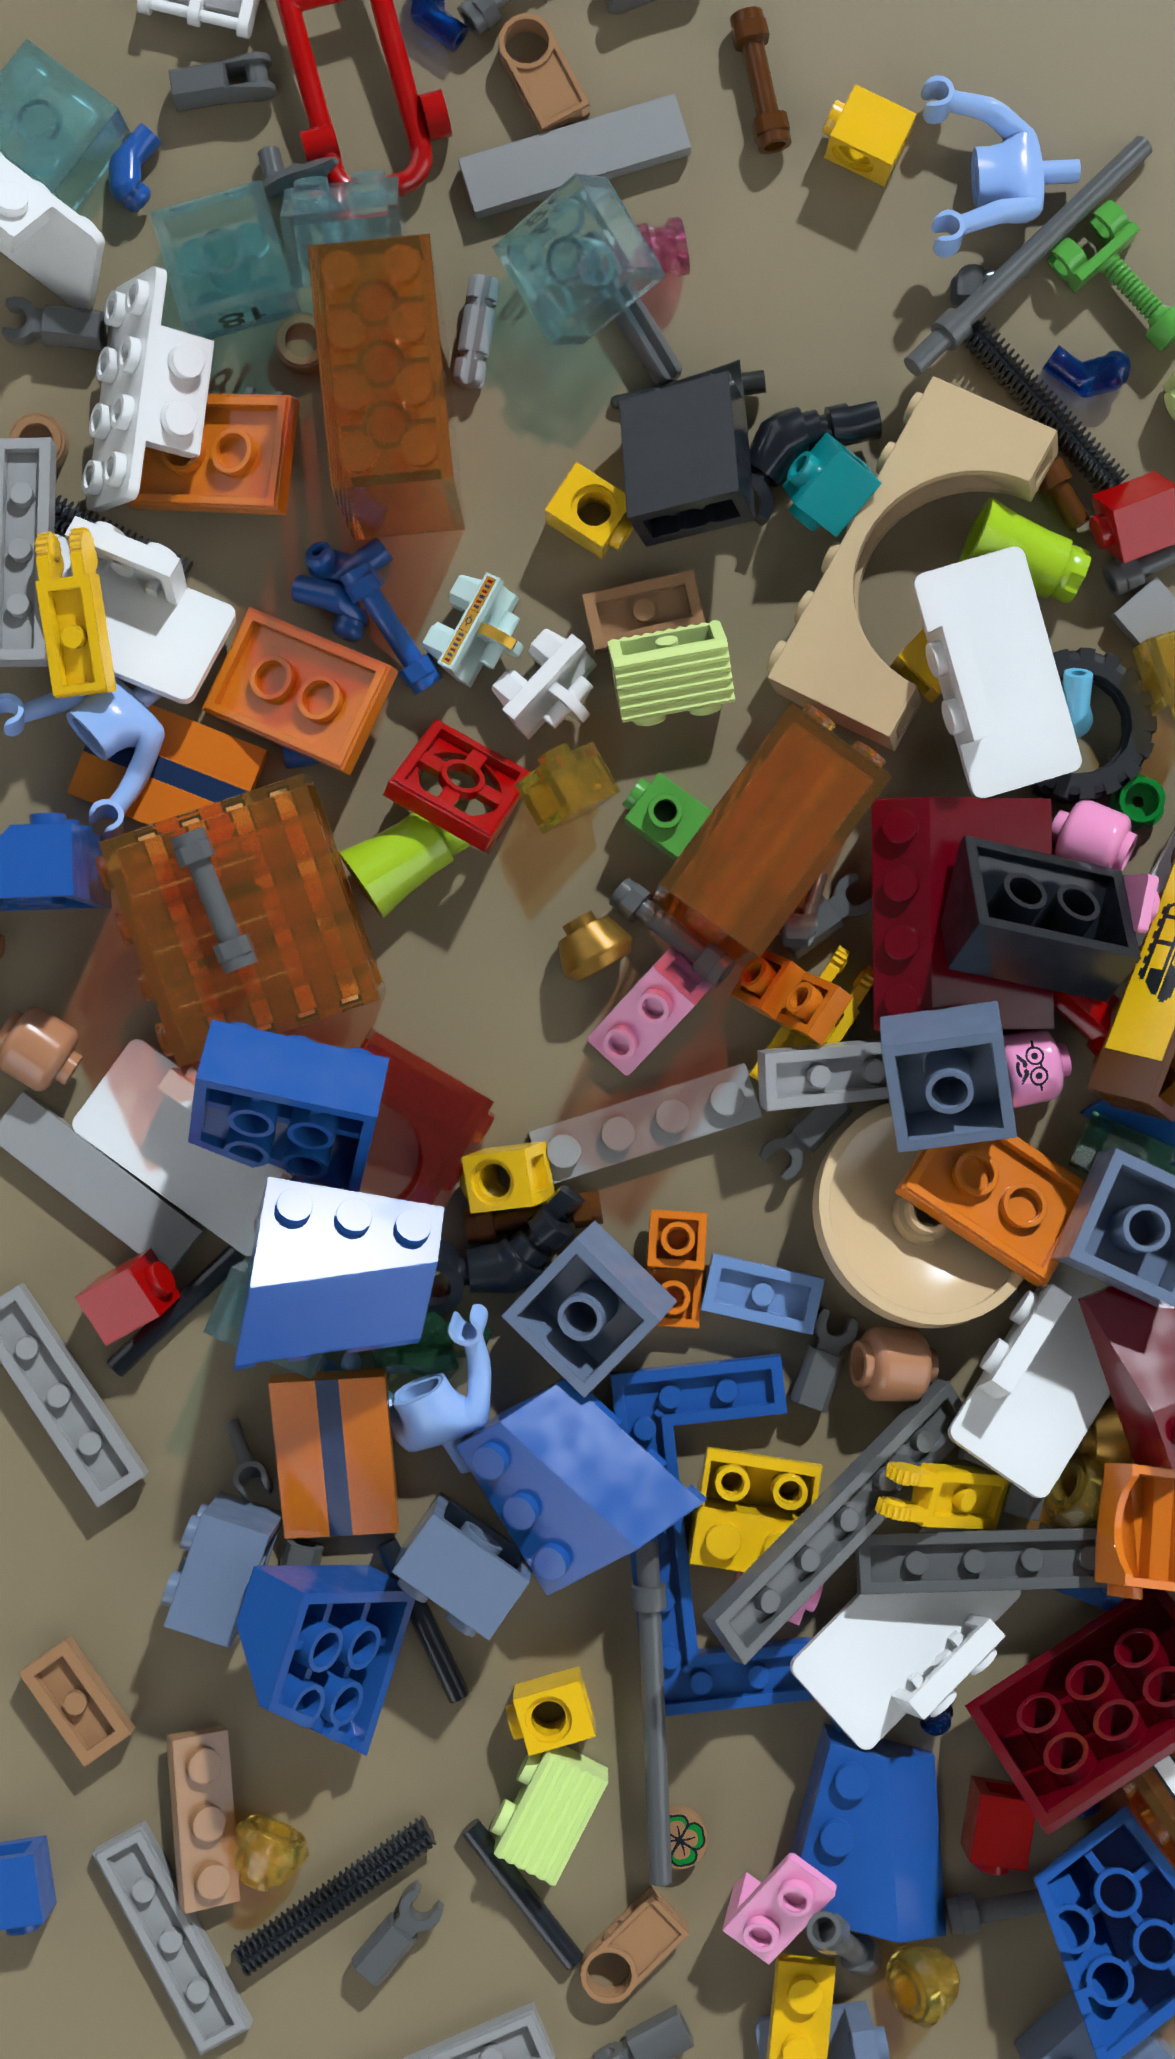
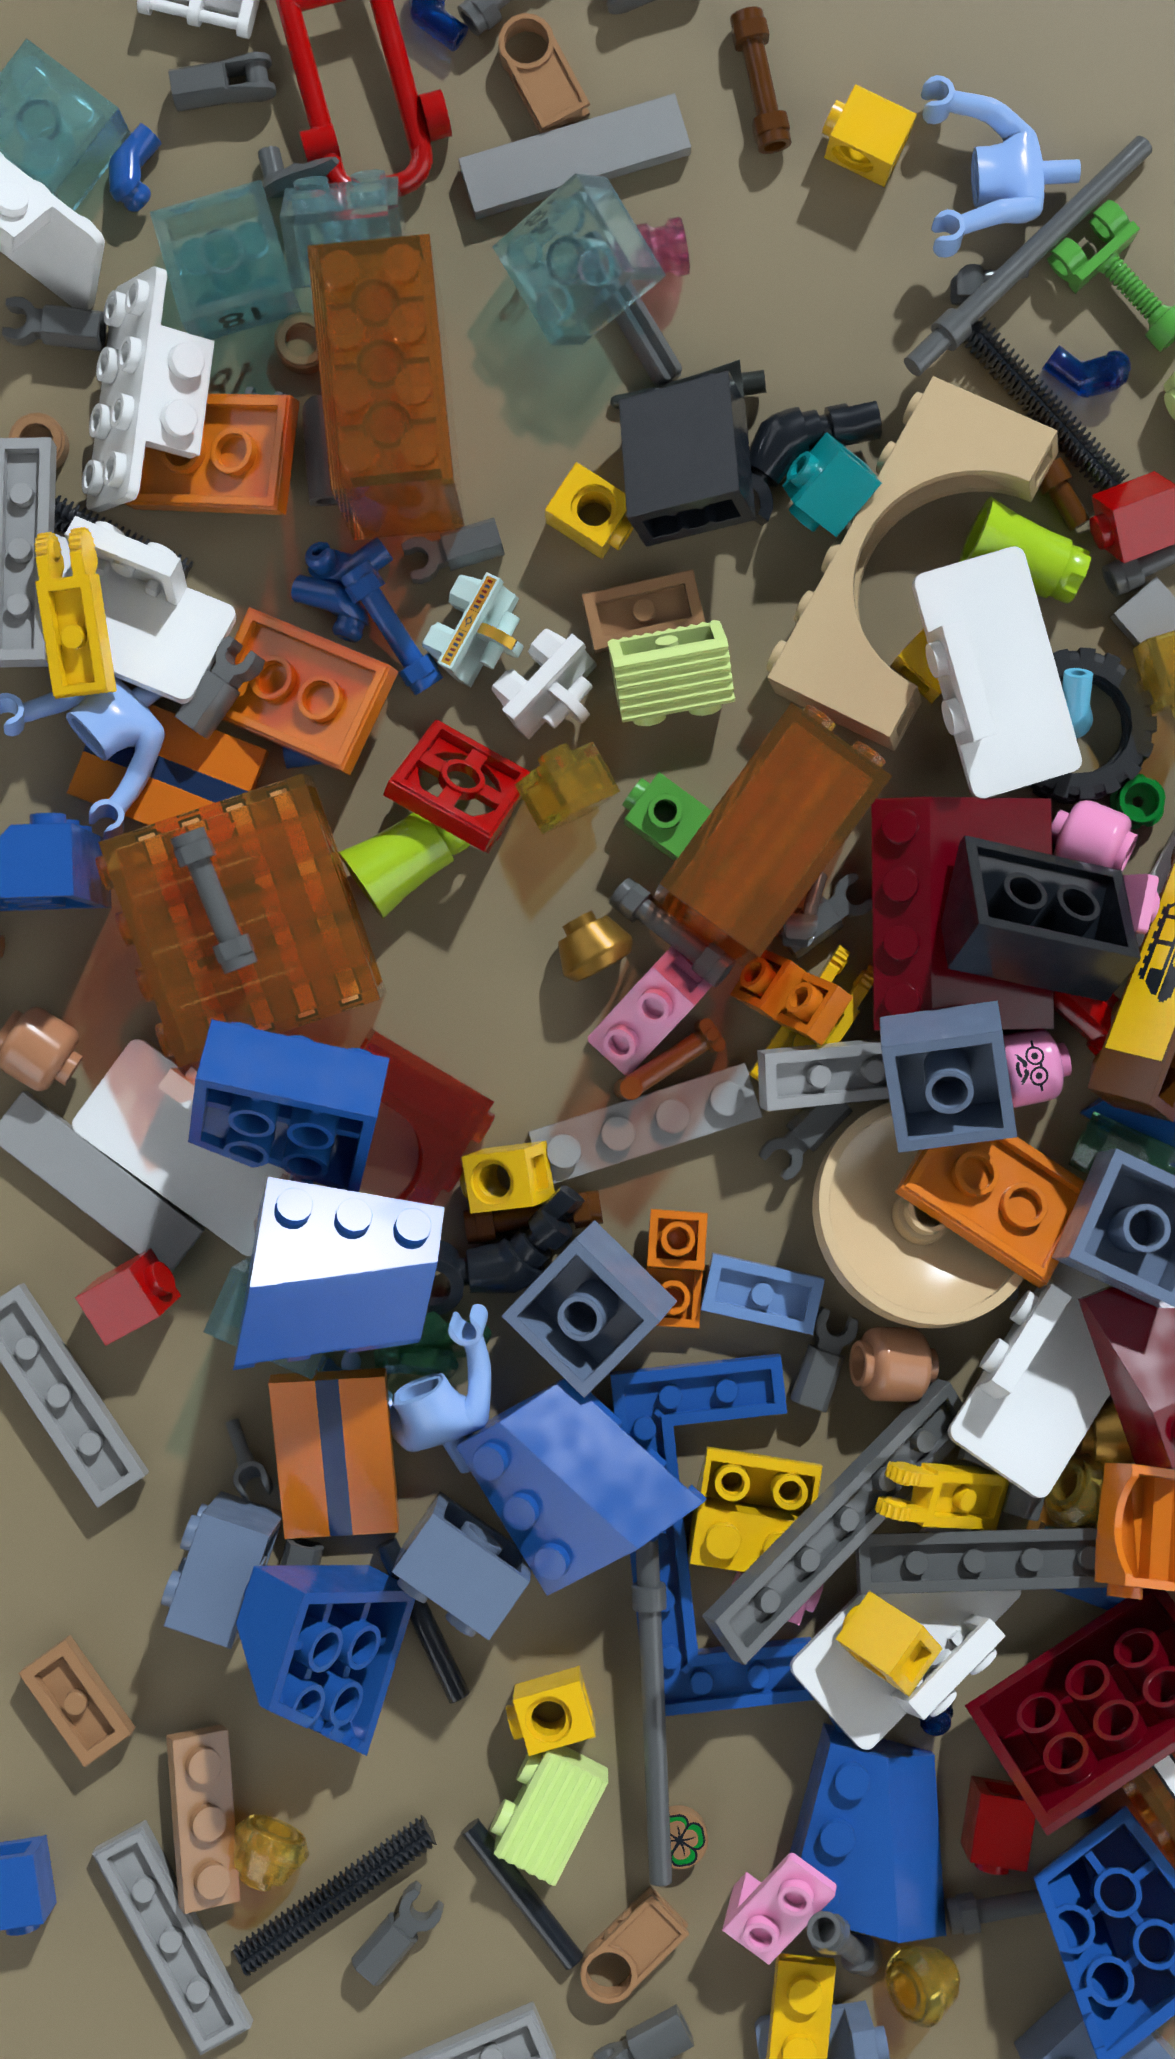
(190, 1298): black bar -> none
(219, 688): none -> dark grey bar
(316, 453): none -> dark grey bar
(455, 549): none -> dark grey bar
(476, 331): light grey axle -> none
(703, 1039): none -> dark orange piece
(888, 1643): none -> yellow brick

